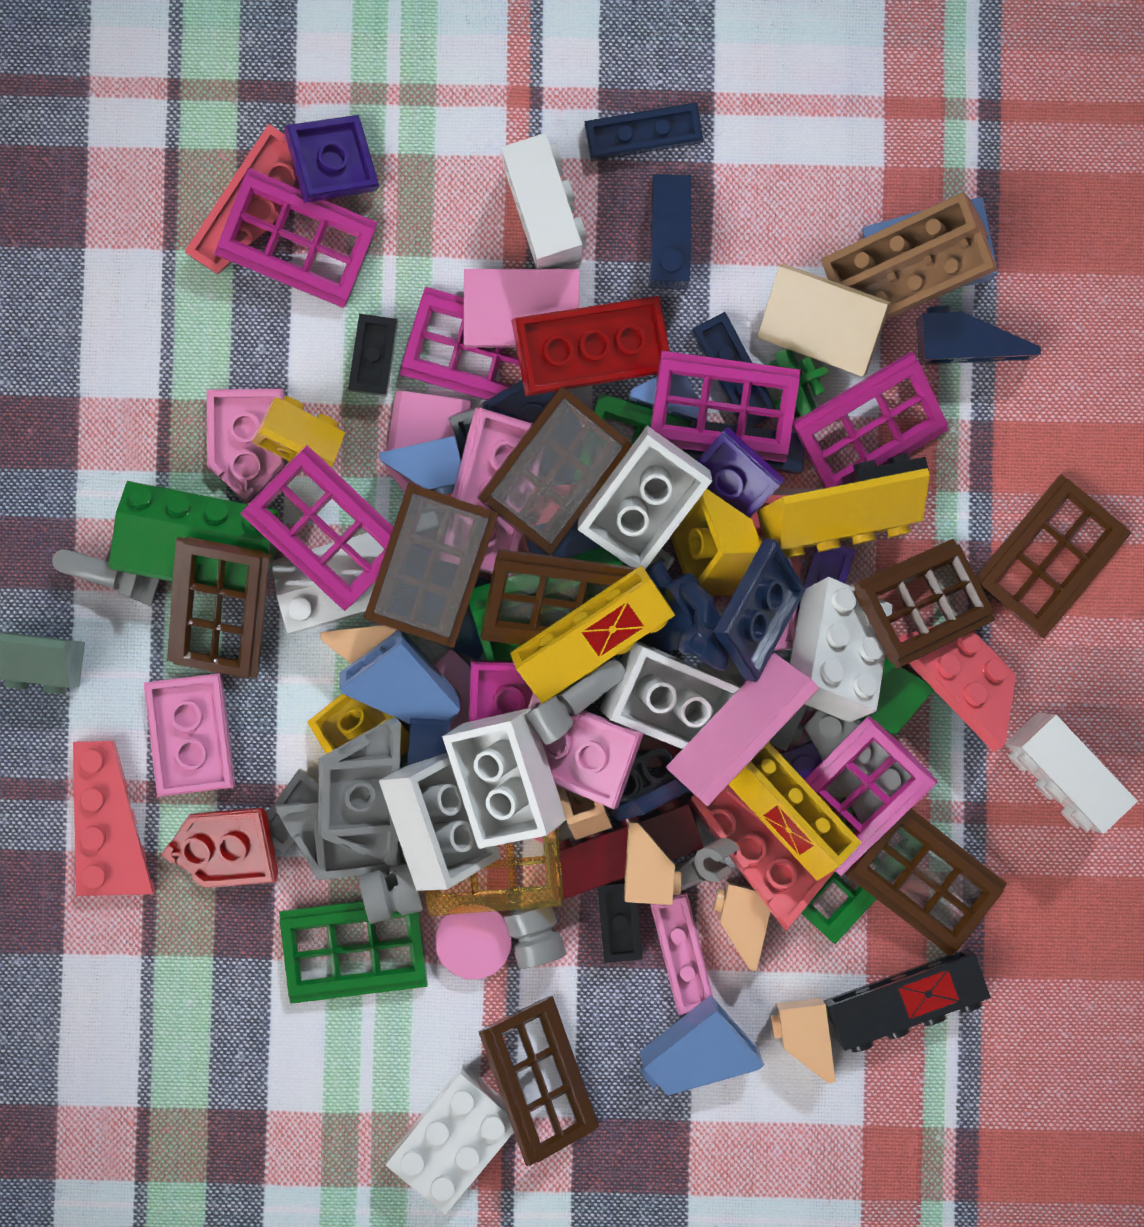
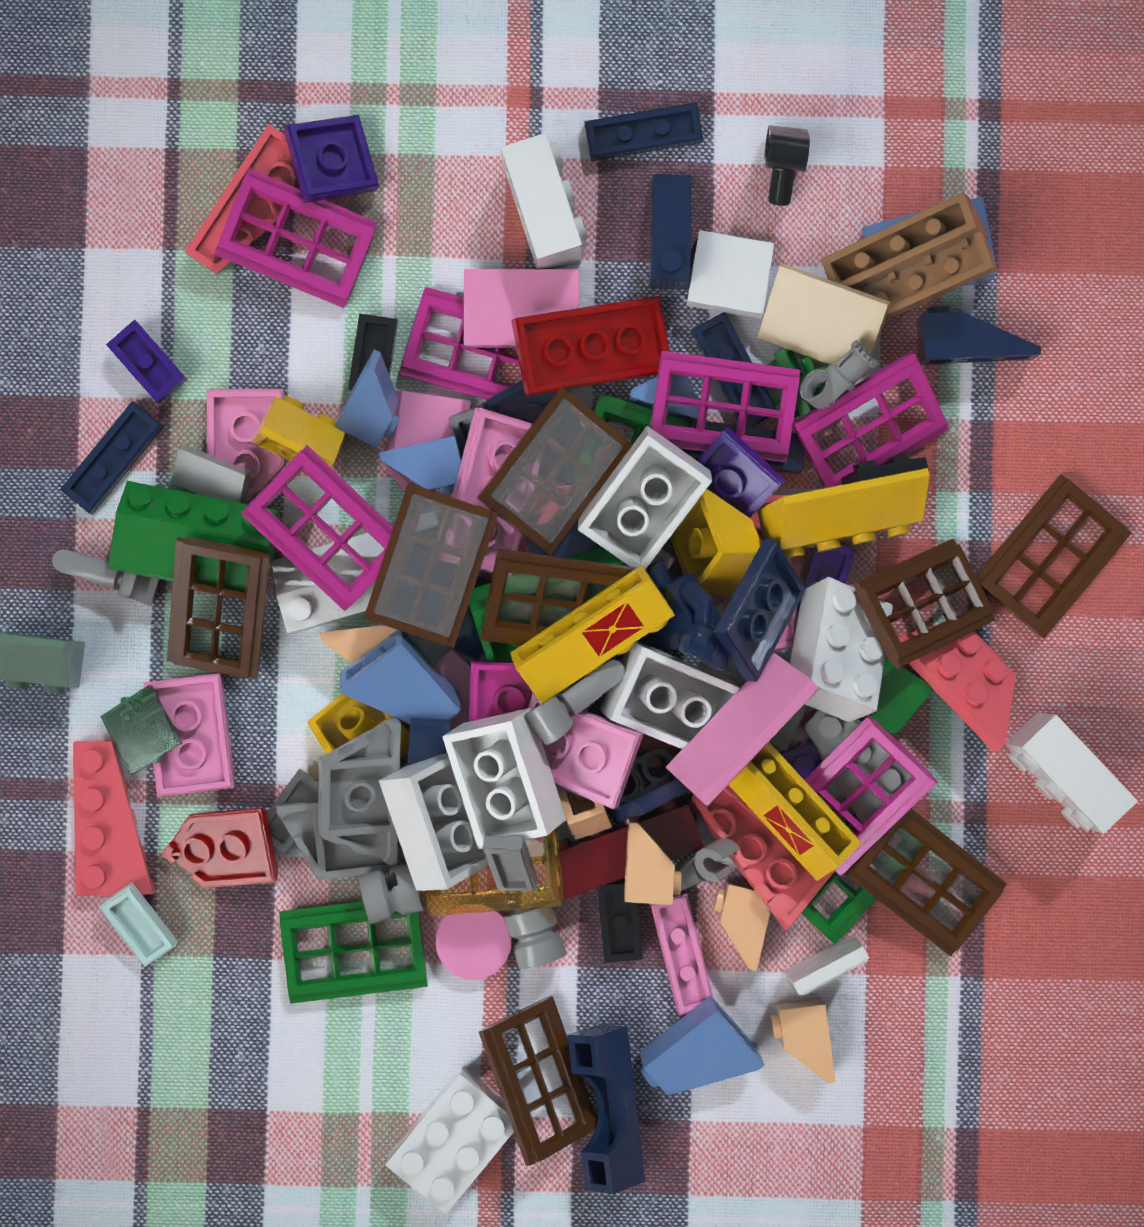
(112, 458): none -> dark blue tile
(138, 924): none -> light aqua tile
(141, 729): none -> clear green piece
(146, 361): none -> dark purple plate
(210, 475): none -> light grey tile
(371, 404): none -> medium blue slope
(510, 863): none -> light grey tile
(614, 1153): none -> dark blue arch
(730, 274): none -> white tile
(785, 153): none -> black beam
(826, 965): none -> white tile
(838, 376): none -> light grey connector
(907, 999): black brick -> none

